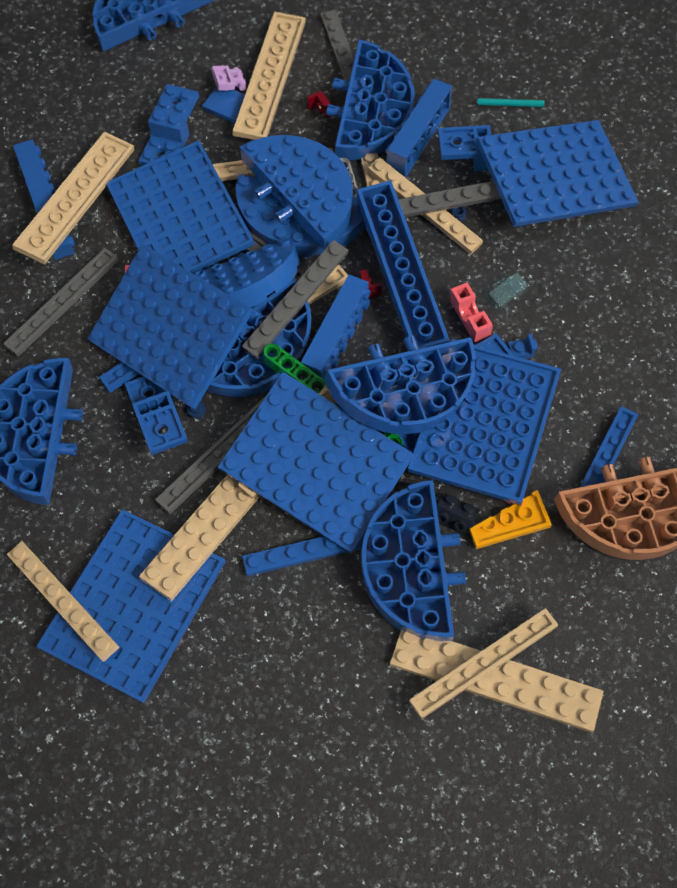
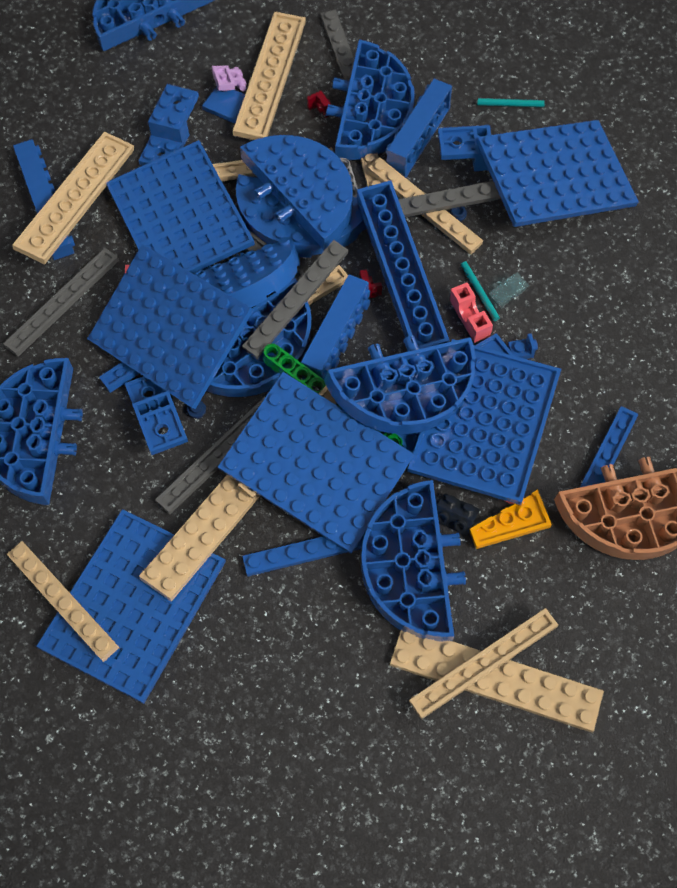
(481, 293): none -> teal bar

